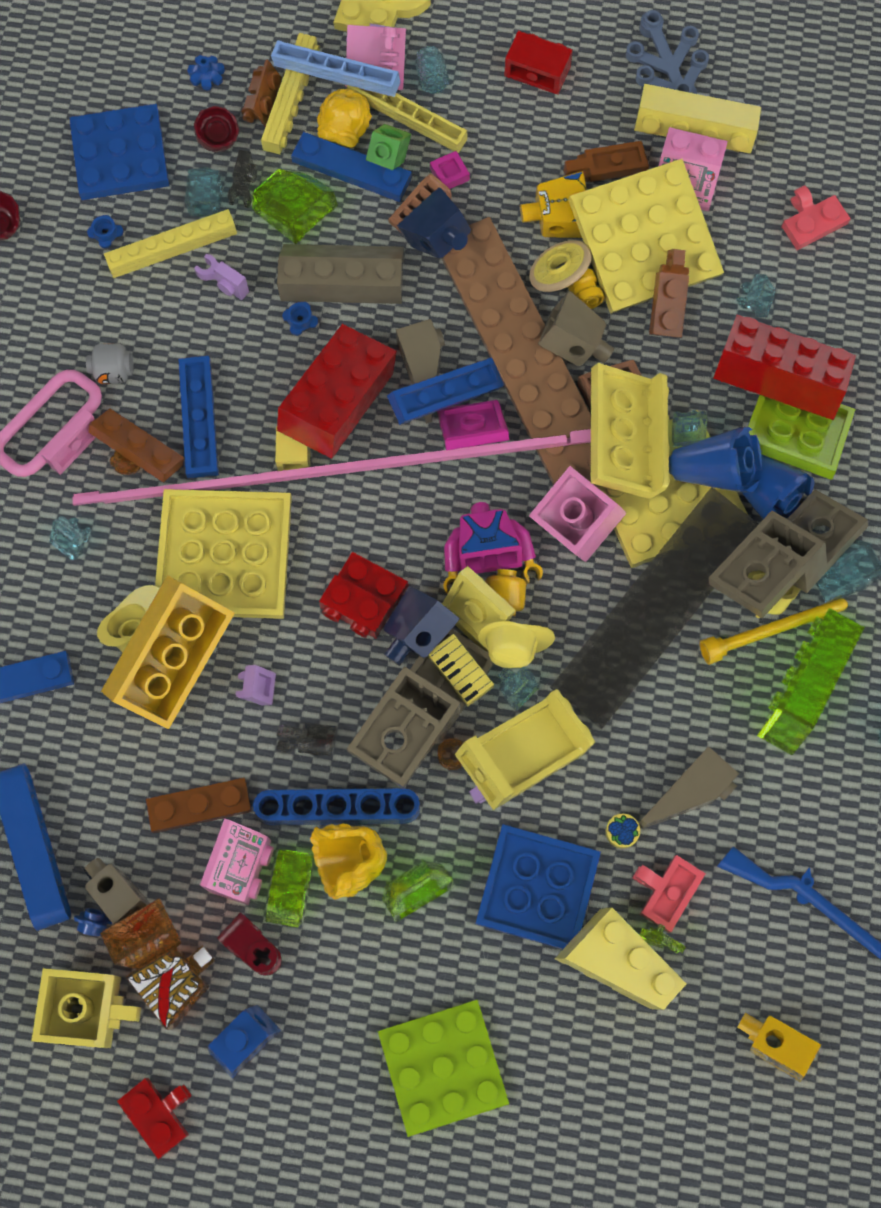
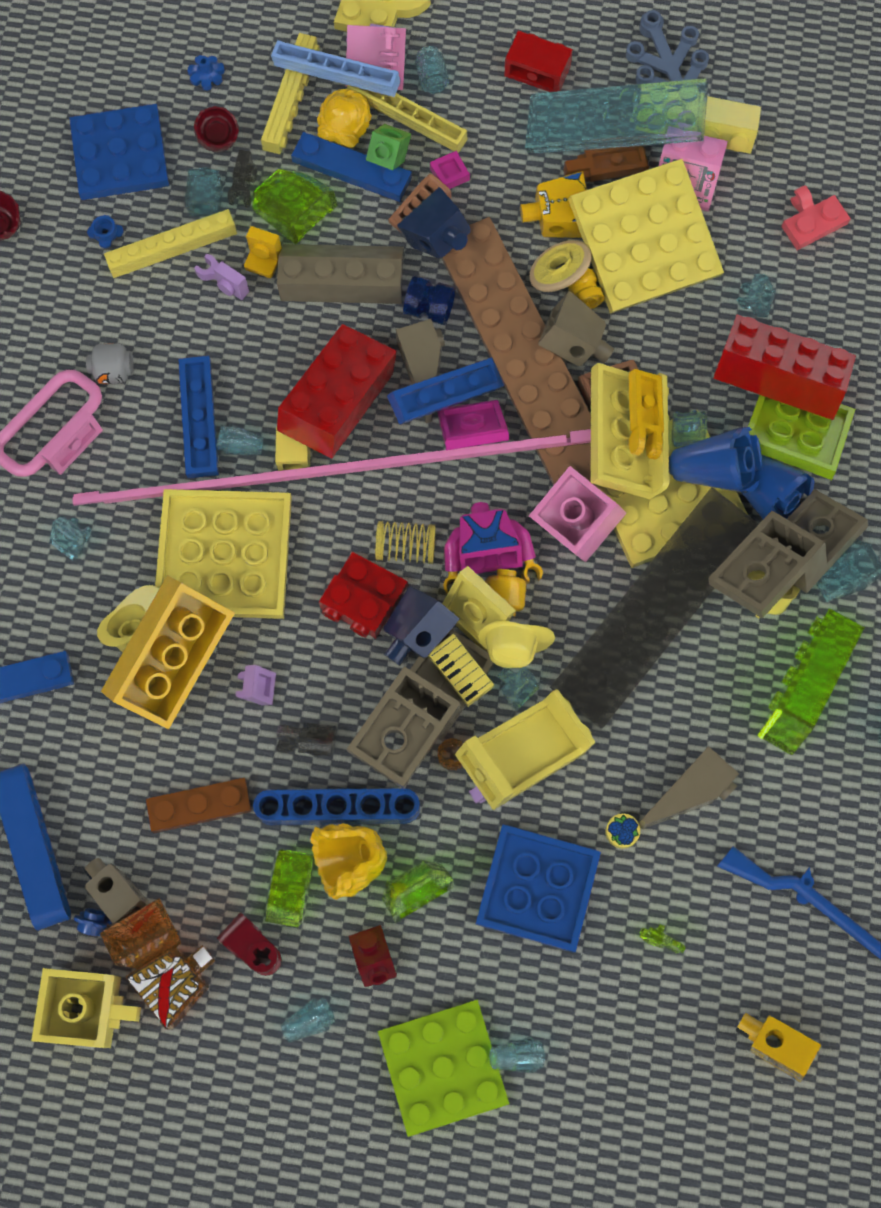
(123, 465): clear orange plate -> none
(136, 445): dark orange plate -> none
(155, 1116): red plate -> none
(237, 862): bright pink slope -> none
(239, 441): none -> clear light blue cone
(243, 1039): blue torso -> none
(263, 252): none -> yellow bracket
(265, 86): dark orange hinge -> none
(300, 310): blue plate -> none
(309, 1020): none -> clear light blue cone
(372, 956): none -> dark red bracket
(380, 539): none -> light yellow piece
(429, 300): none -> clear blue wheel
(518, 1056): none -> clear light blue cone
(617, 116): none -> clear light blue plate
(622, 960): light yellow wedge -> none
(646, 413): none -> yellow hinge
(670, 296): dark orange hinge -> none
(670, 892): coral plate -> none
(715, 648): yellow piece -> none

